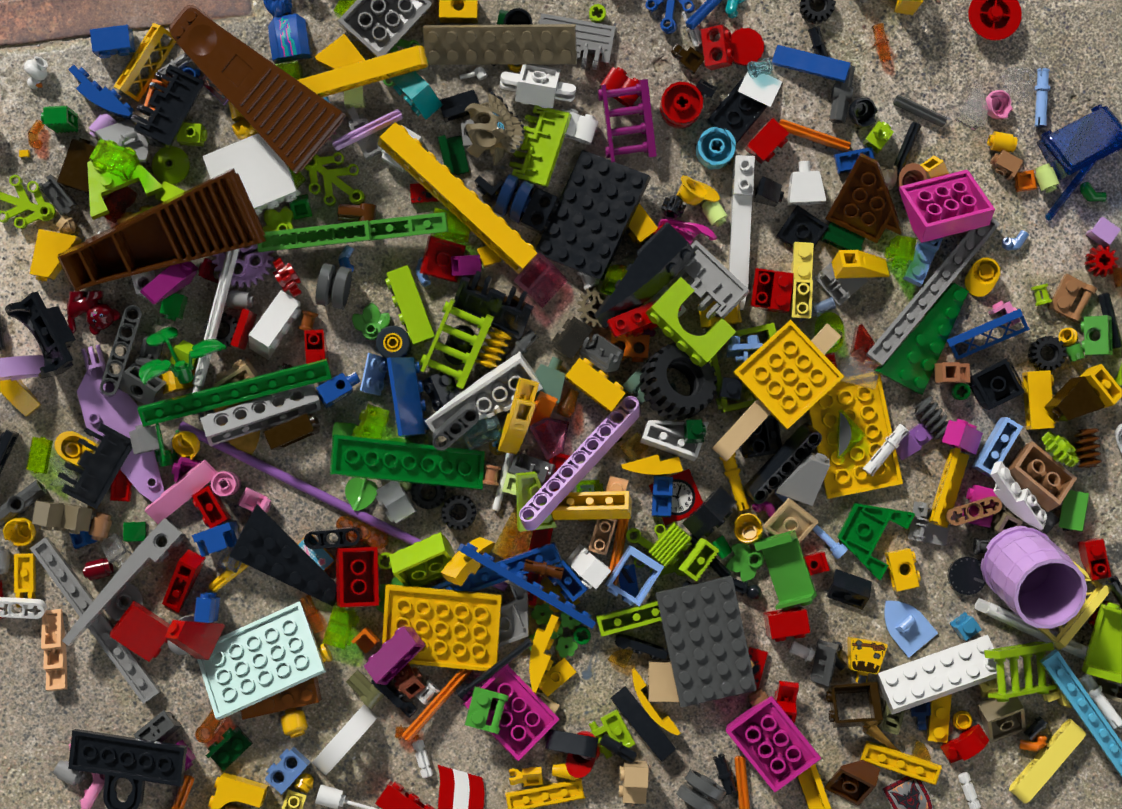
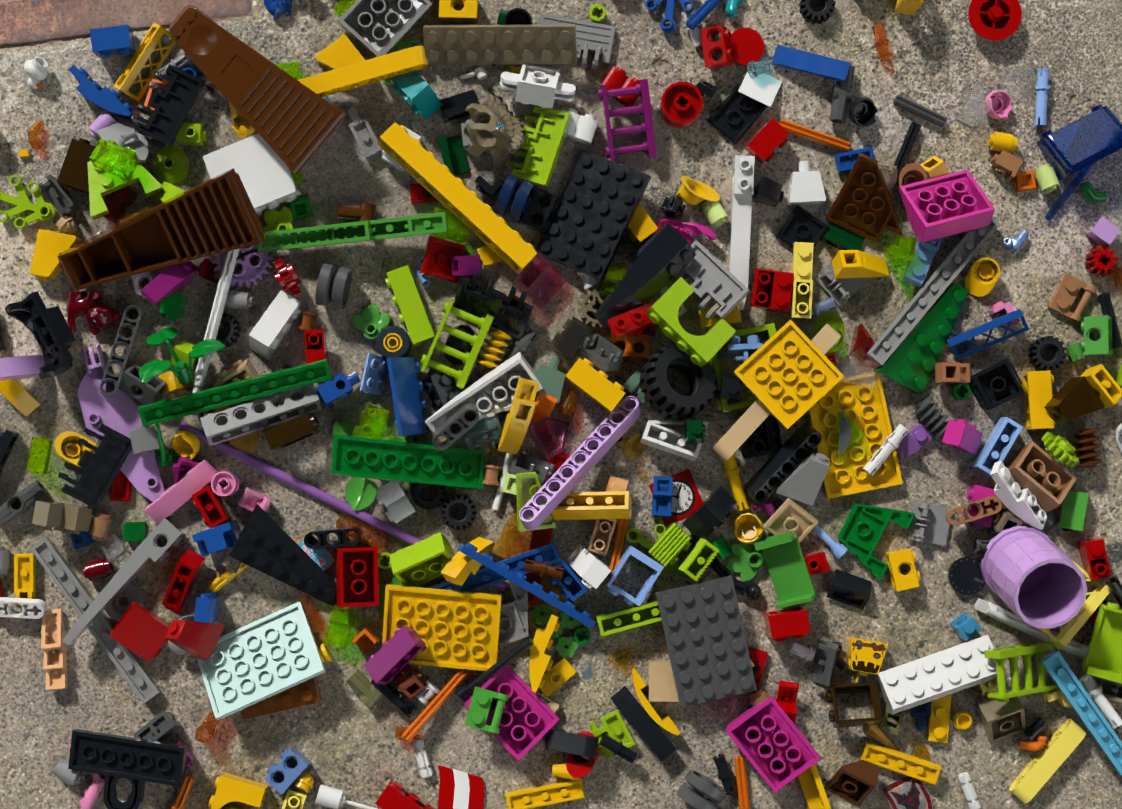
(19, 531): yellow hair -> none
(60, 119): green brick -> none
(149, 353): dark grey bracket -> none
(230, 748): dark green bracket -> none
(243, 329): red tile -> none
(289, 38): blue slope -> none
(294, 723): yellow head -> none
(331, 176): lime plant -> none
(344, 257): arm -> none
(344, 740): white window -> none
(354, 98): yellowish green panel -> none
(367, 129): lavender axle -> none
(529, 776): yellow plate -> none
(589, 486): clear neon green brick -> none
(628, 580): blue sticker -> none
(634, 782): tan brick -> none
(639, 646): black hinge -> none
(653, 465): yellow slope -> none
(689, 59): dark brown plate -> none
(712, 158): medium azure brick -> none
(817, 41): black axle -> none
(878, 136): lime brick -> none
(907, 626): light blue shield -> none
(948, 487): yellow fence -> none
(966, 745): red brick -> none
(1046, 299): lime bush -> none
(1064, 333): yellow plate -> none

